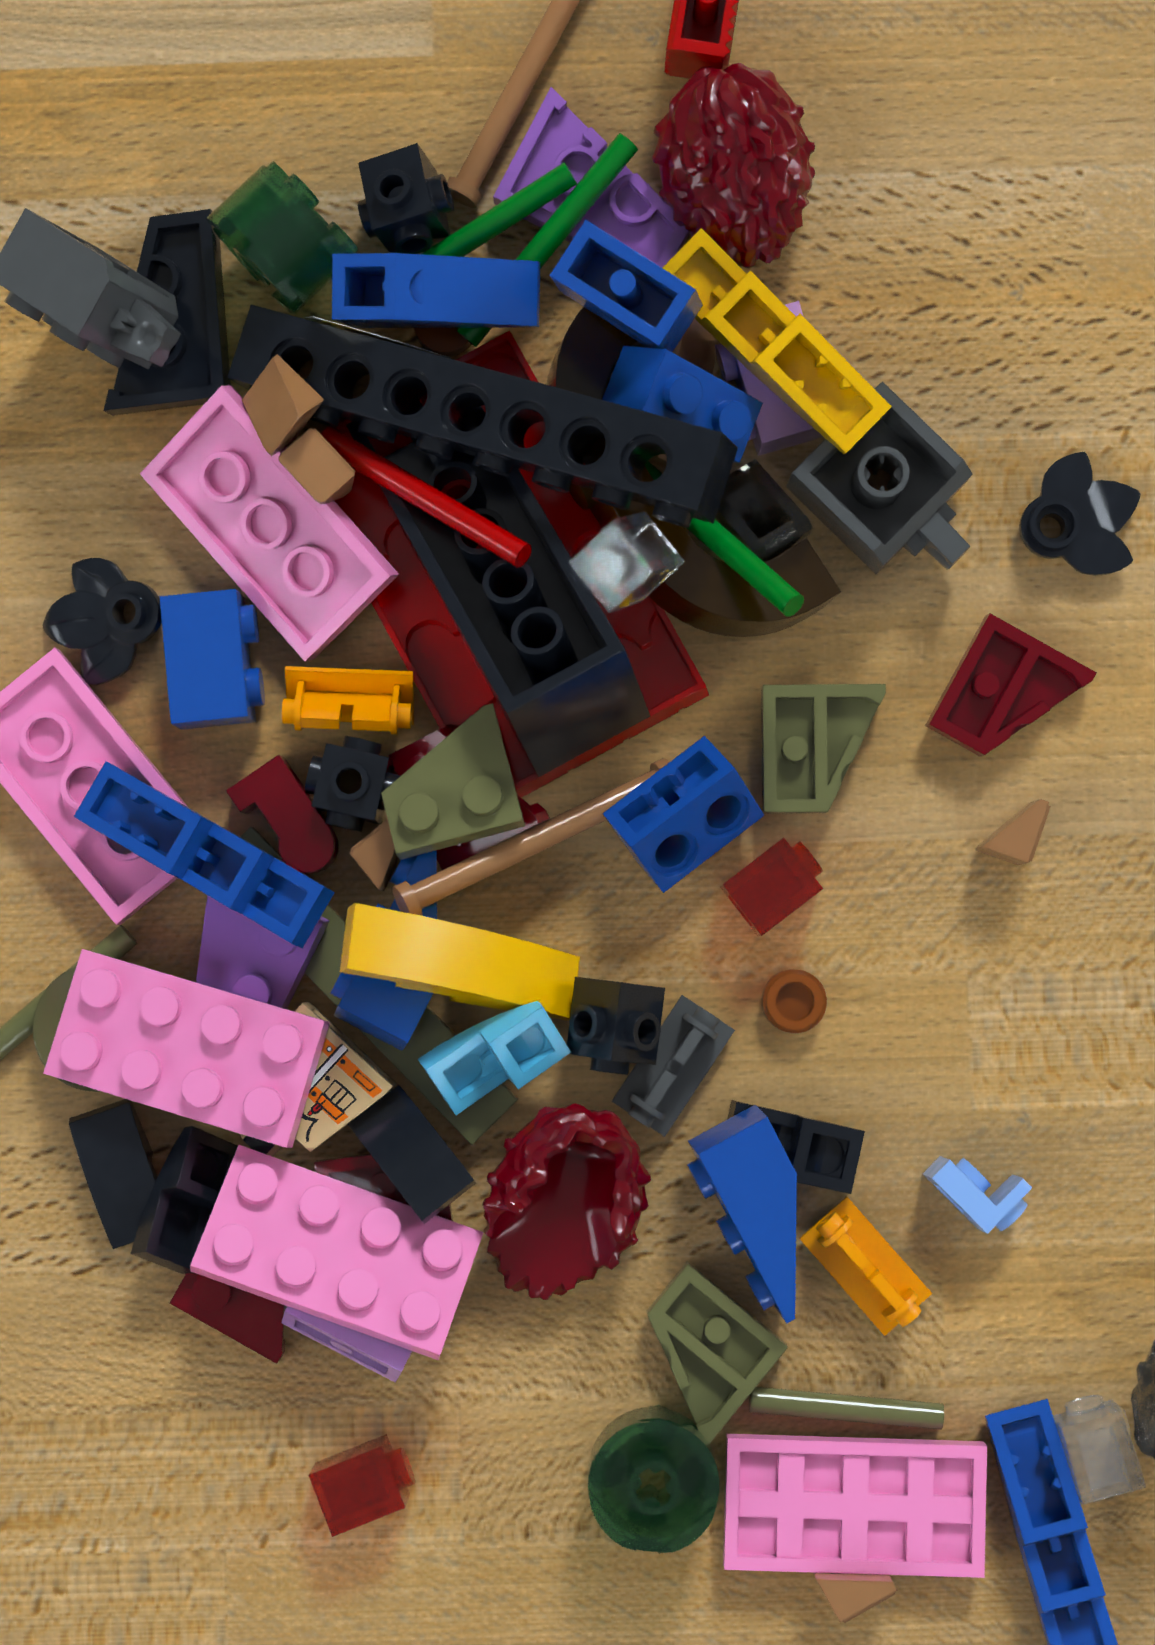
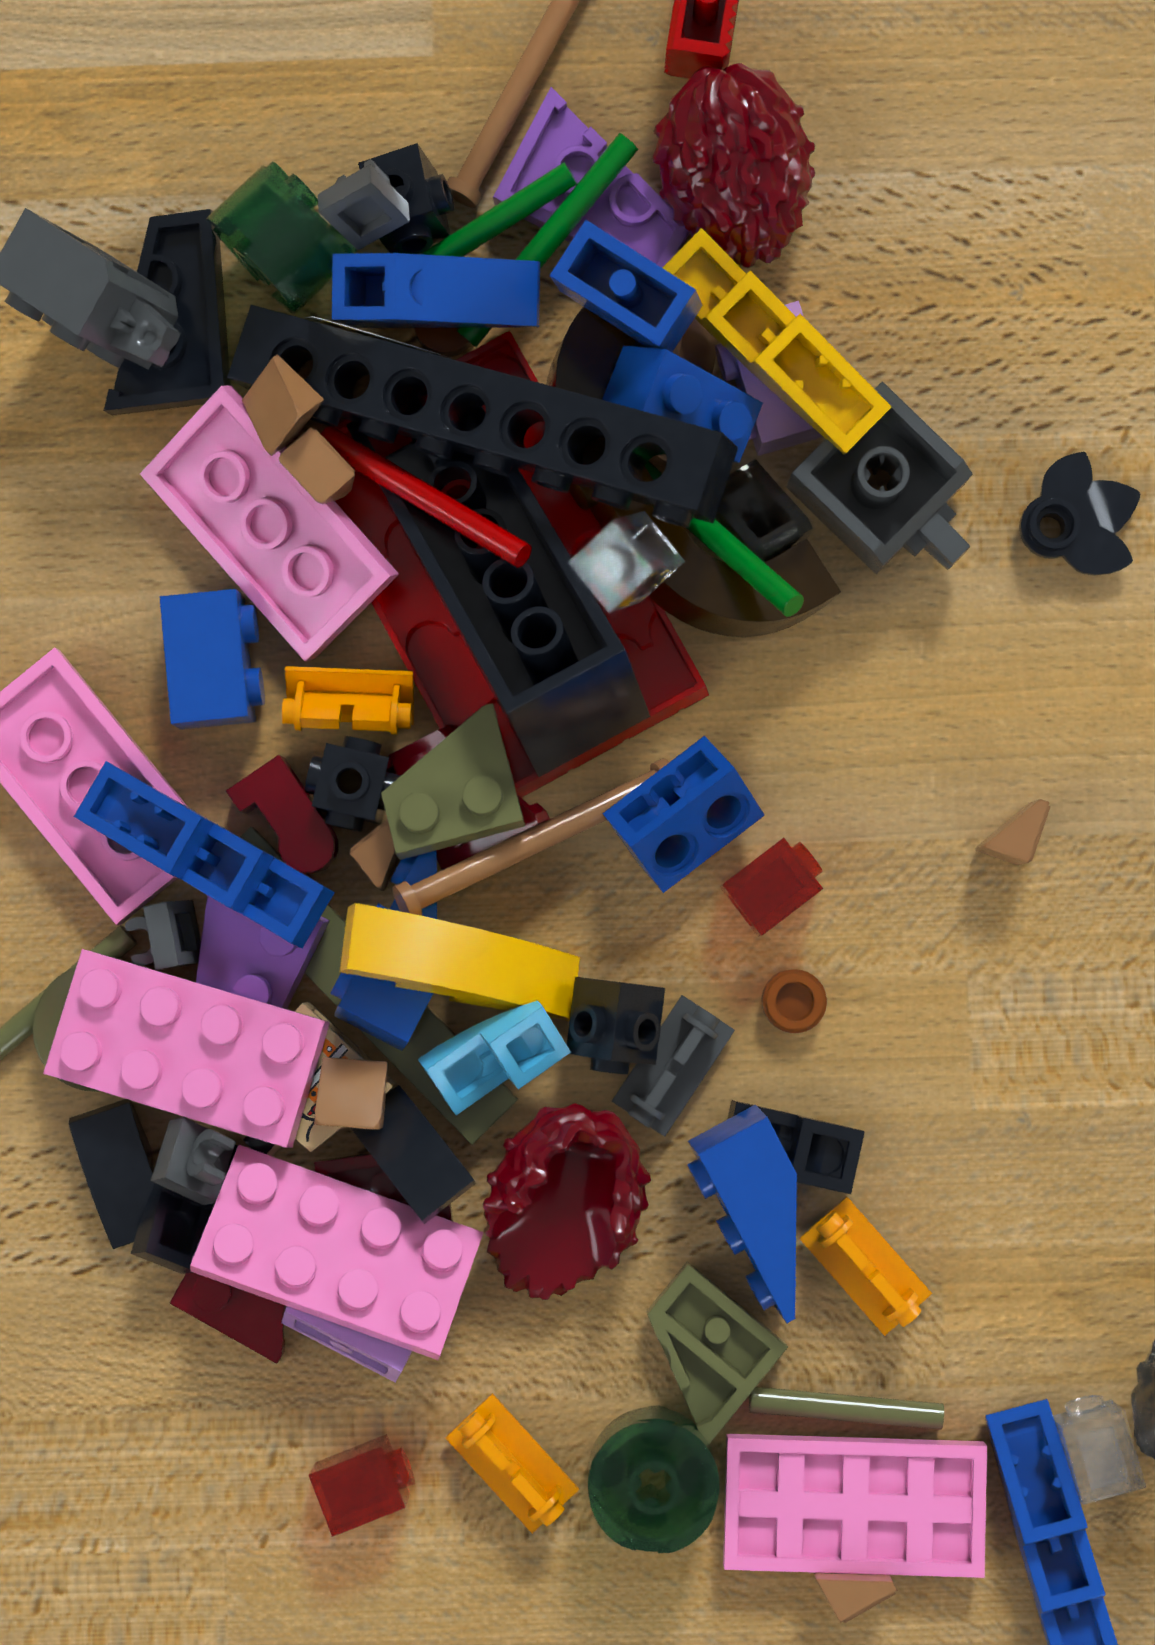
(95, 620): black plate -> none
(171, 934): none -> dark grey tile
(193, 1160): none -> dark grey tile
(351, 1093): none -> medium nougat slope
(363, 206): none -> dark grey tile
(513, 1464): none -> light orange hinge
(811, 741): olive wing -> none
(965, 1190): light blue bracket -> none
(1003, 686): dark red wing -> none

